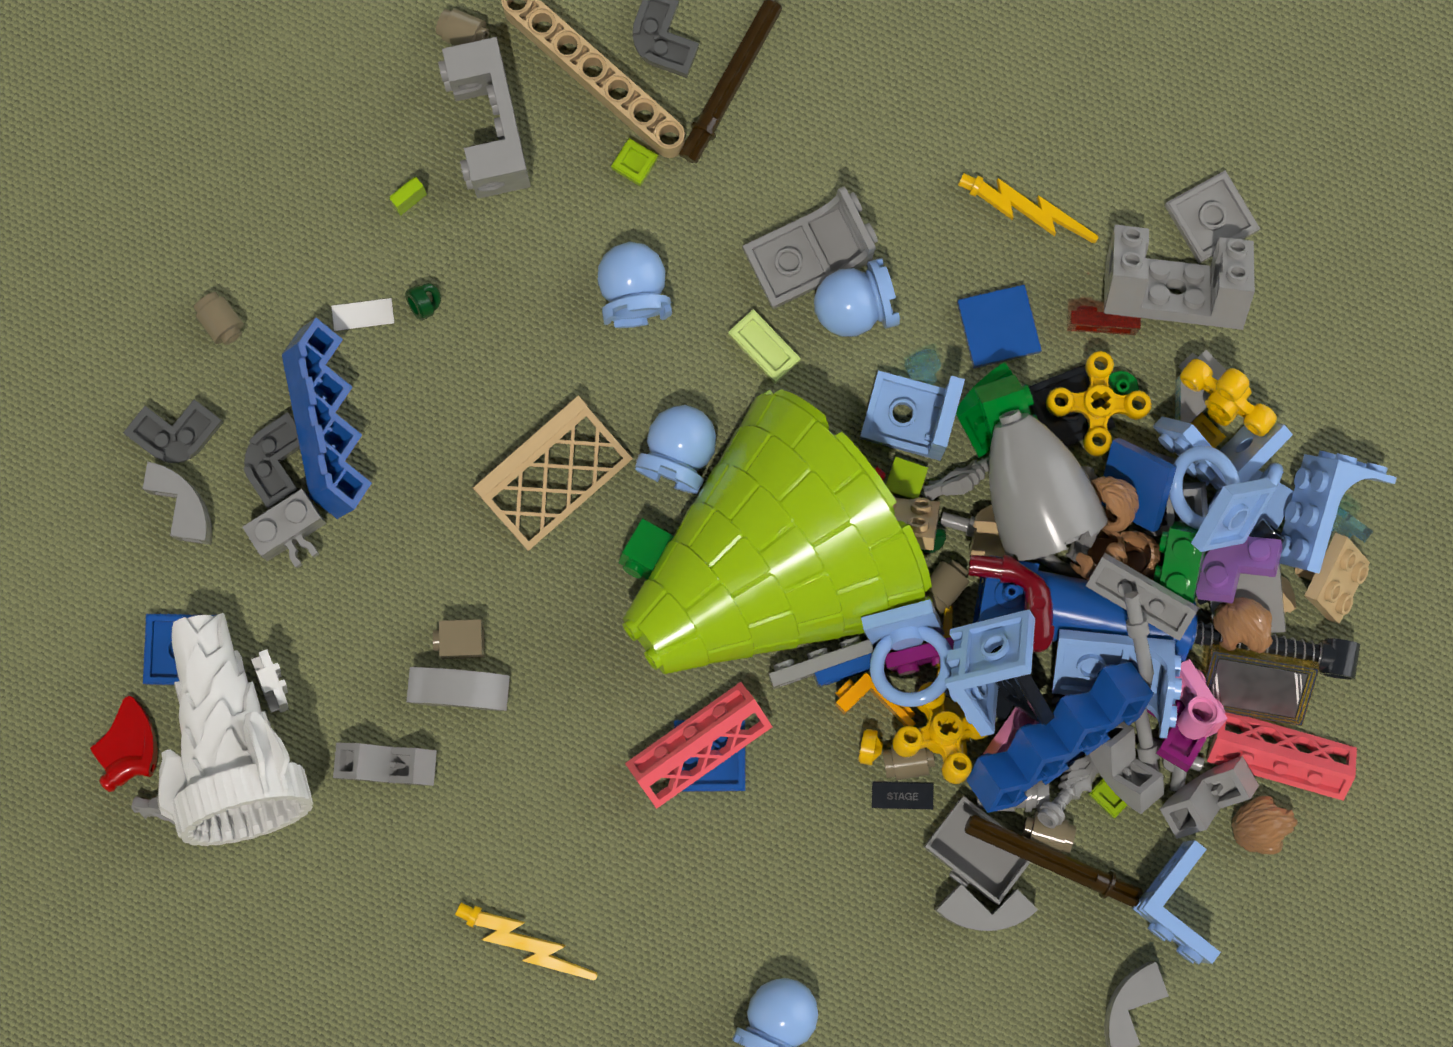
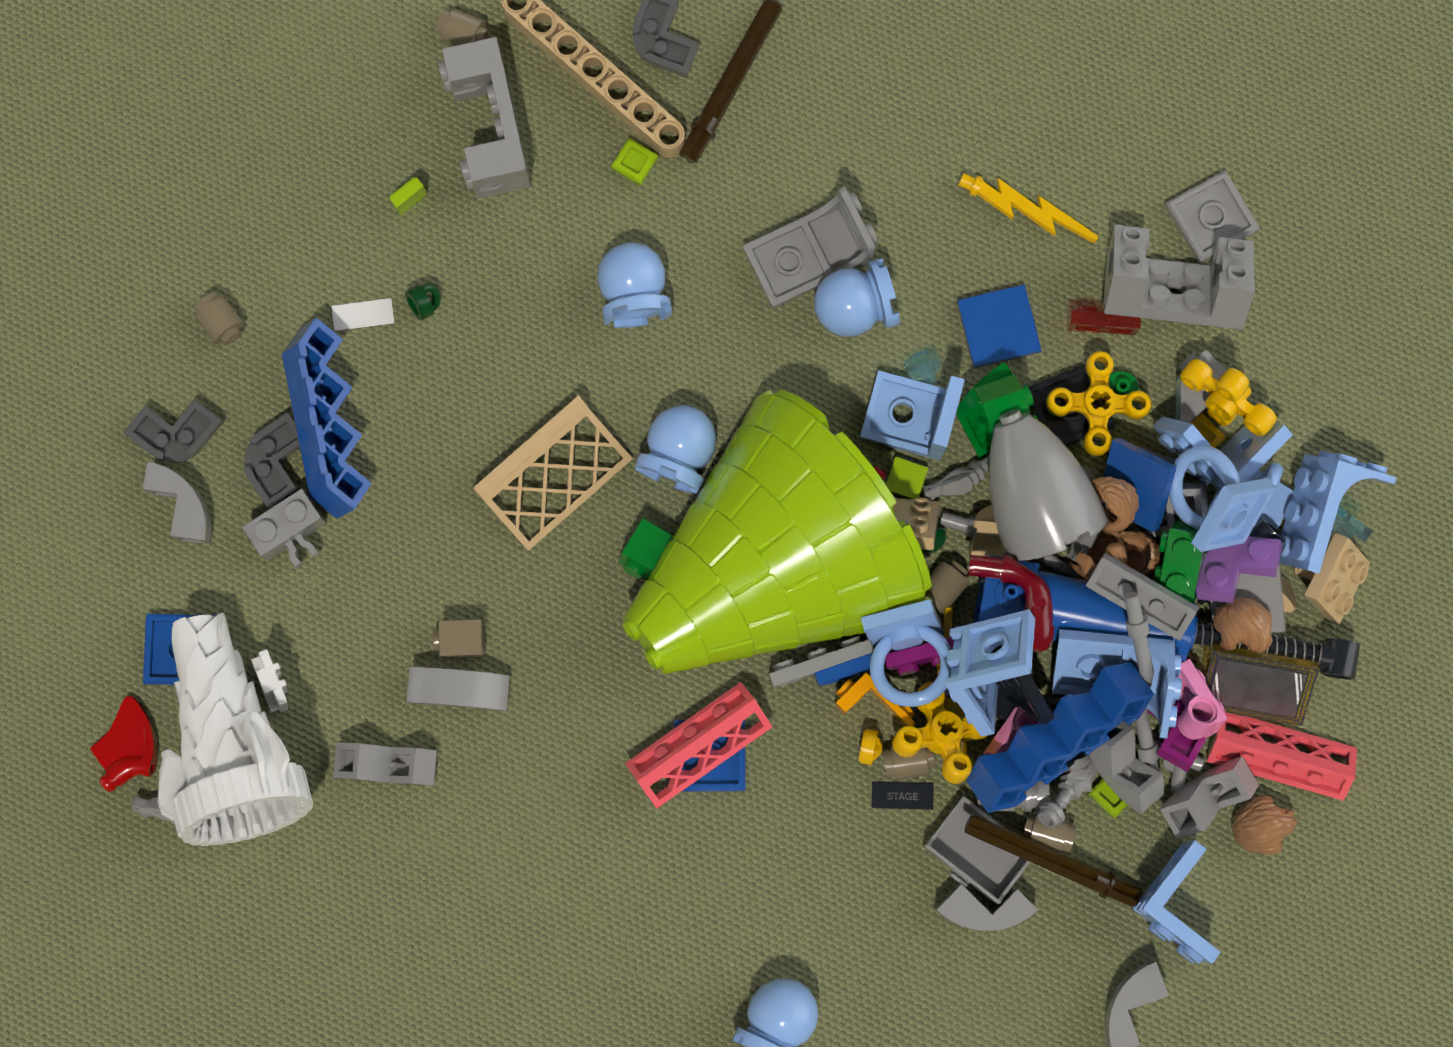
(502, 935): yellow piece -> none
(764, 346): yellowish green tile -> none

